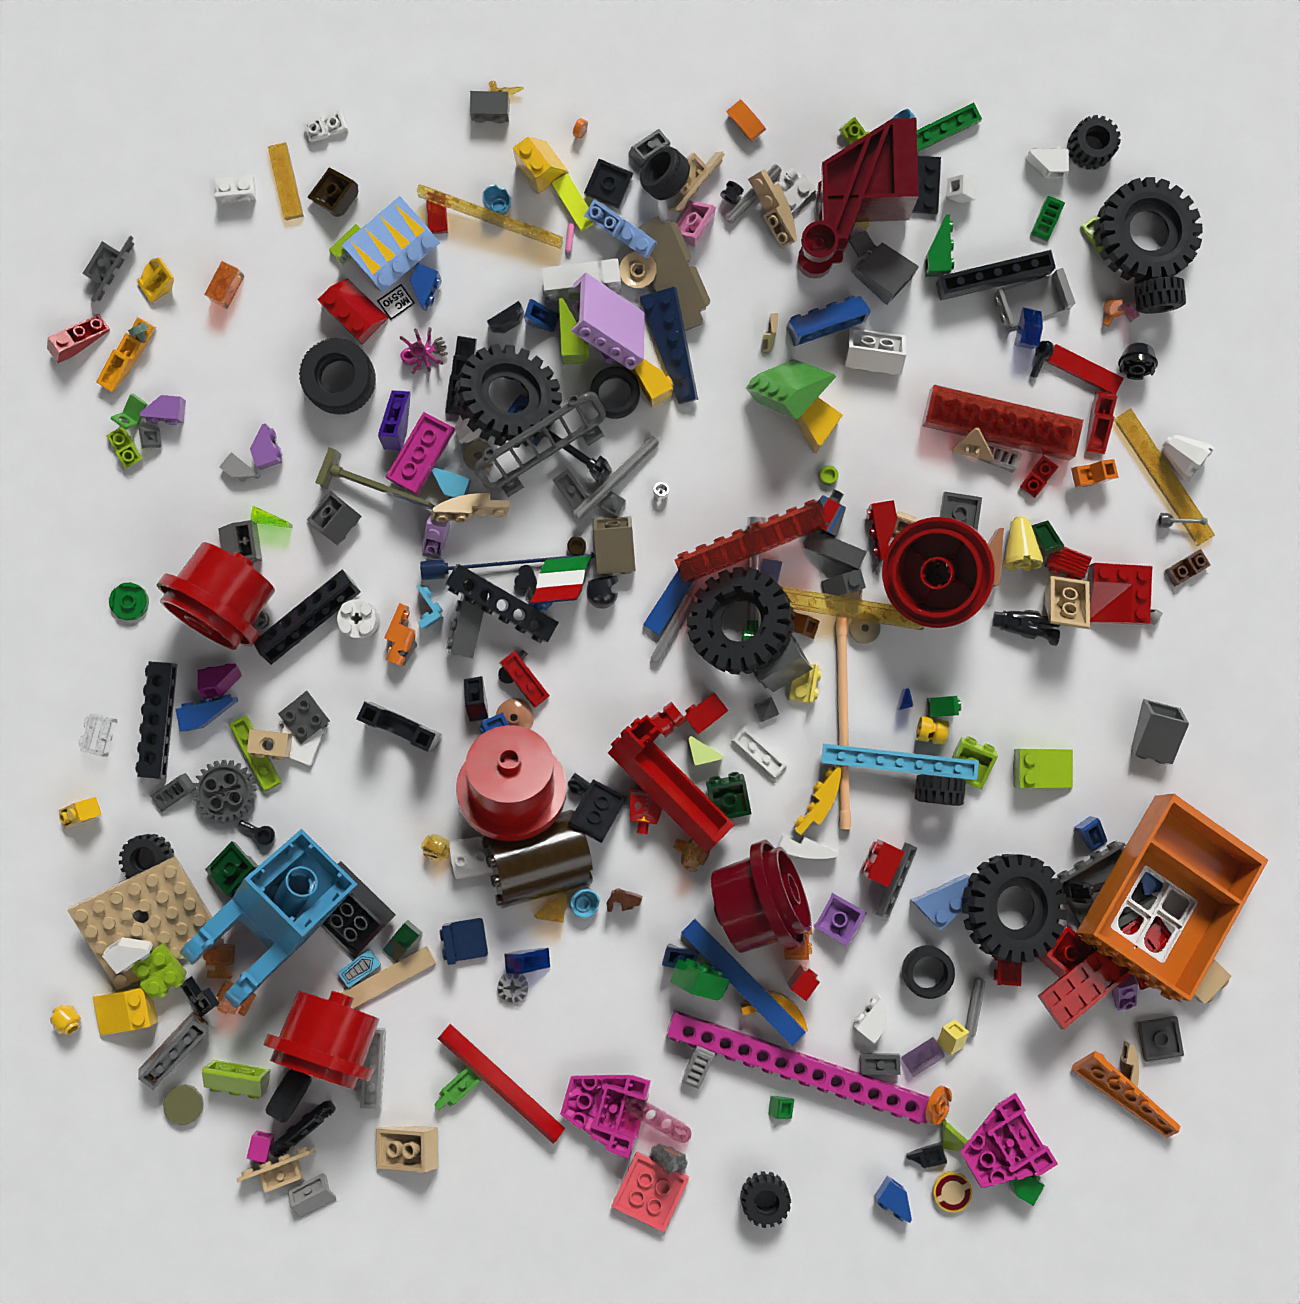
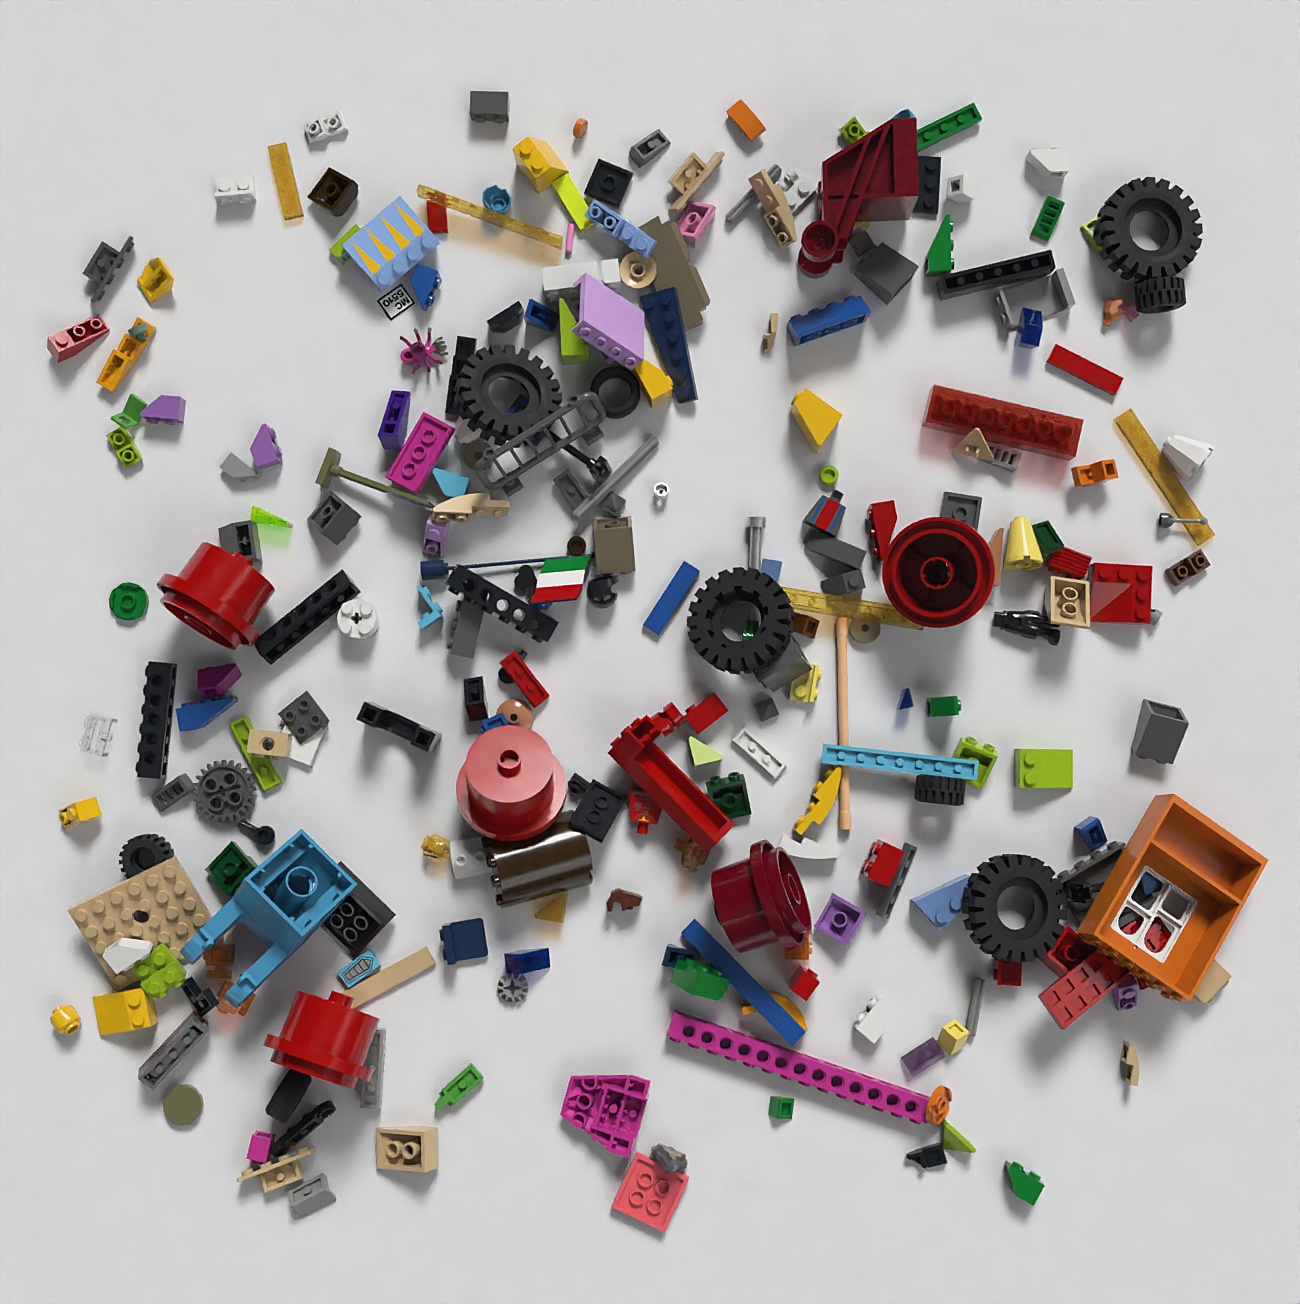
(150, 437): dark grey tile -> none
(224, 284): clear orange brick -> none
(236, 1078): lime slope -> none
(262, 617): dark grey wheel -> none
(323, 355): black tyre -> none
(352, 309): red slope -> none
(401, 636): orange plate -> none
(402, 940): dark green slope -> none
(501, 1083): red tile -> none
(511, 90): clear yellow bar -> none
(584, 903): medium azure hair -> none
(657, 1120): clear pink beam -> none
(664, 173): black tyre -> none
(672, 628): light grey axle -> none
(693, 1077): light grey slope -> none
(732, 192): black wheel -> none
(751, 542): clear red brick -> none
(765, 1215): black tyre -> none
(789, 387): bright green slope -> none
(875, 351): white slope -> none
(880, 1063): dark grey plate -> none
(894, 1196): blue slope -> none
(903, 521): tan slope -> none
(932, 730): yellow wheel -> none
(947, 978): black tyre -> none
(952, 1191): tile -> none
(1006, 1146): dark pink wedge -> none
(1039, 476): red slope -> none
(1042, 352): black plate -> none
(1100, 422): red slope -> none
(1104, 132): black tyre -> none
(1114, 1084): orange wing -> none
(1138, 361): black cone -> none
(1160, 1038): dark grey tile -> none

